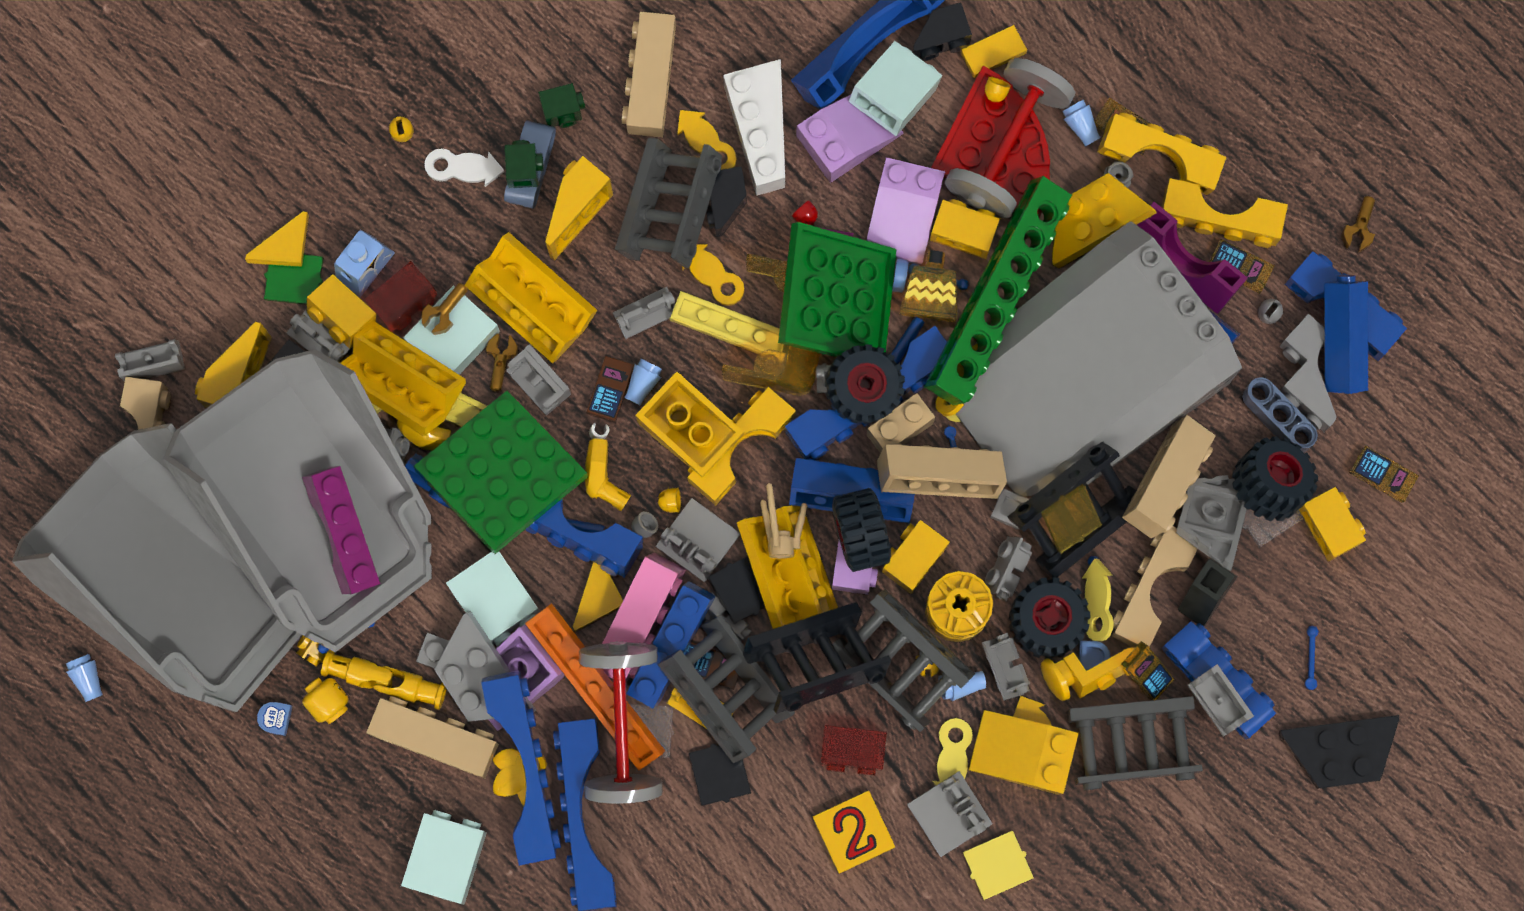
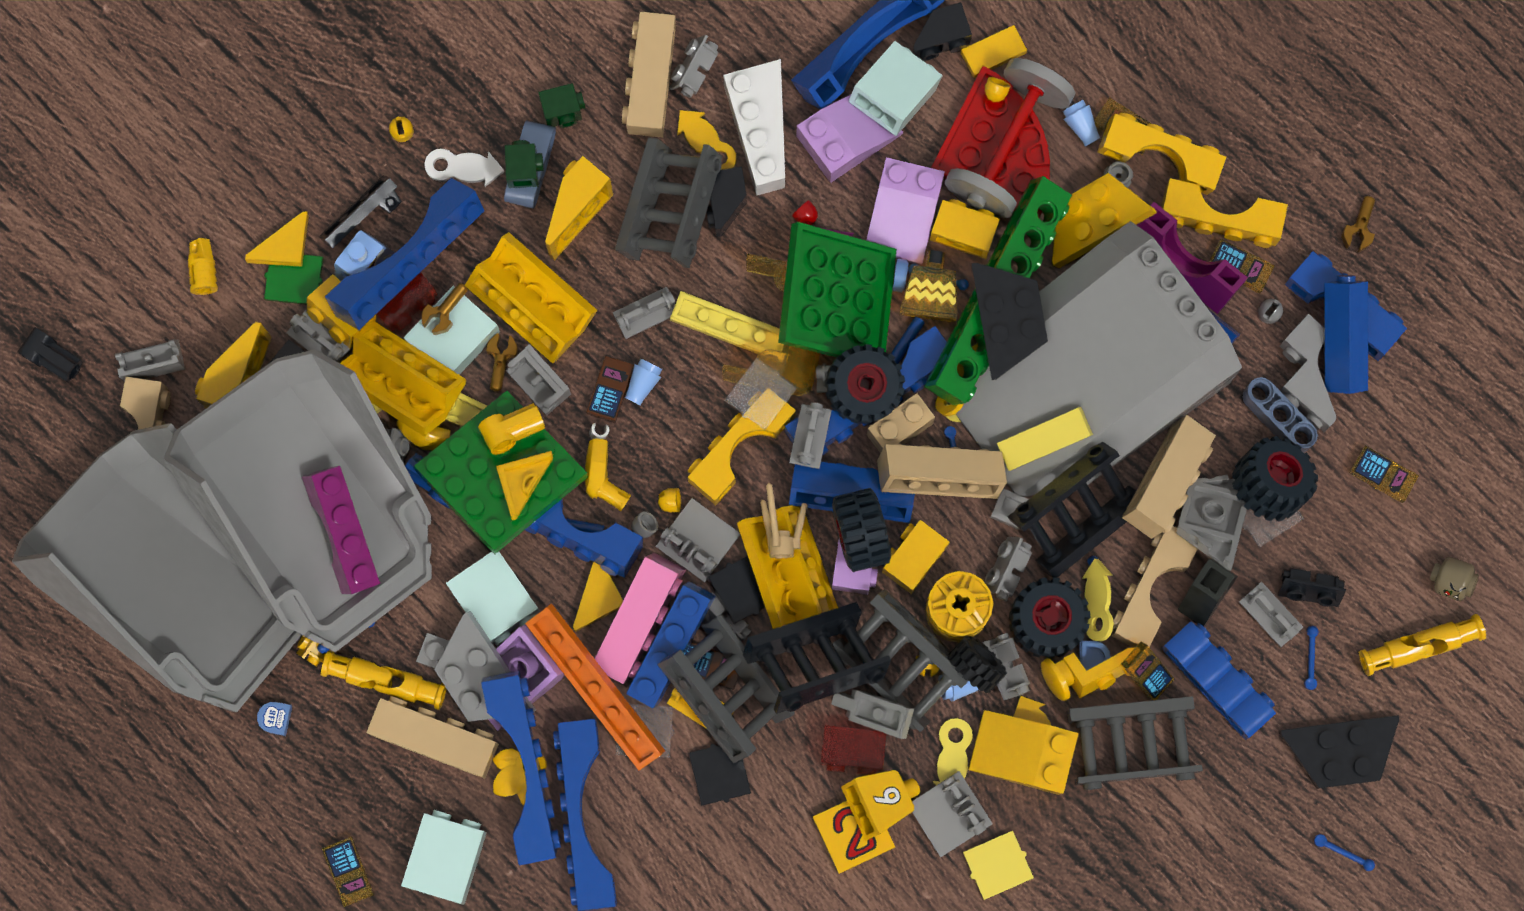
(45, 352): none -> black piece
(85, 677): light blue cone -> none
(201, 267): none -> yellow hinge
(325, 700): yellow head -> none
(348, 871): none -> tile
(367, 292): none -> blue arch
(379, 194): none -> black hinge
(503, 431): none -> yellow piece
(521, 478): none -> yellow tile
(622, 786): light grey piece -> none
(688, 424): yellow slope -> none
(698, 55): none -> light grey hinge
(711, 273): yellow brick -> none
(760, 393): none -> clear piece
(810, 435): none -> light grey hinge
(875, 712): none -> light grey hinge
(880, 800): none -> yellow torso
(977, 664): none -> black tyre
(1009, 316): none -> black wing
(1045, 438): none -> light yellow tile
(1071, 518): clear yellow piece -> none
(1220, 700): light grey hinge -> none
(1271, 614): none -> light grey hinge
(1321, 840): none -> blue hinge
(1326, 589): none -> black hinge
(1332, 523): yellow brick -> none
(1418, 646): none -> yellow piece
(1454, 579): none -> dark tan head

